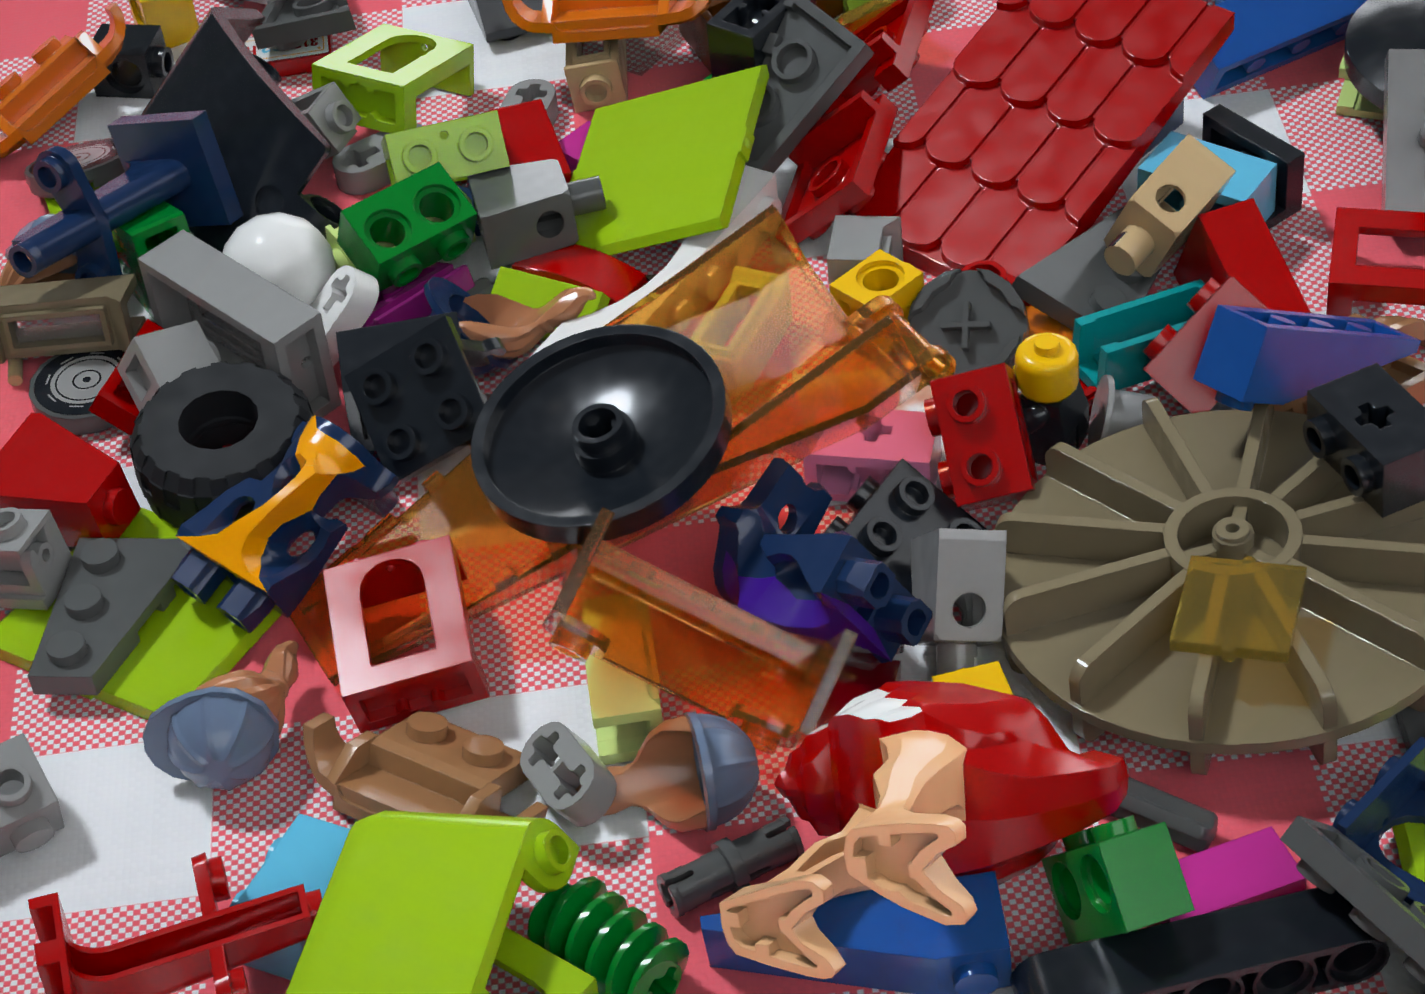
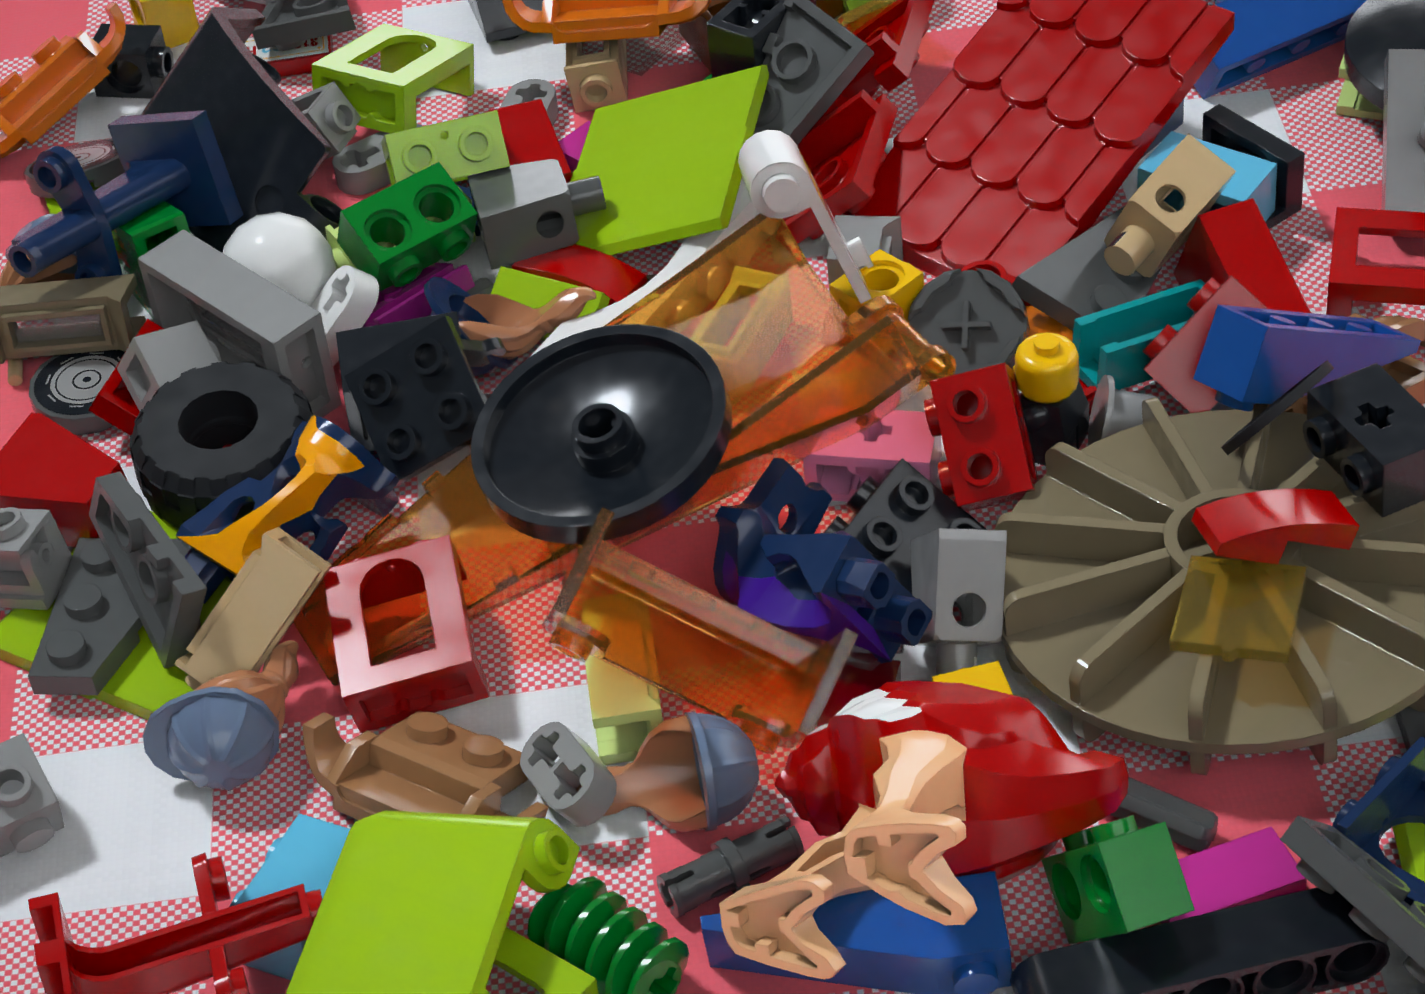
(150, 567): none -> dark grey wing
(254, 609): none -> tan window
(784, 186): none -> white door
(1262, 523): none -> red slope
(1277, 407): none -> black piece

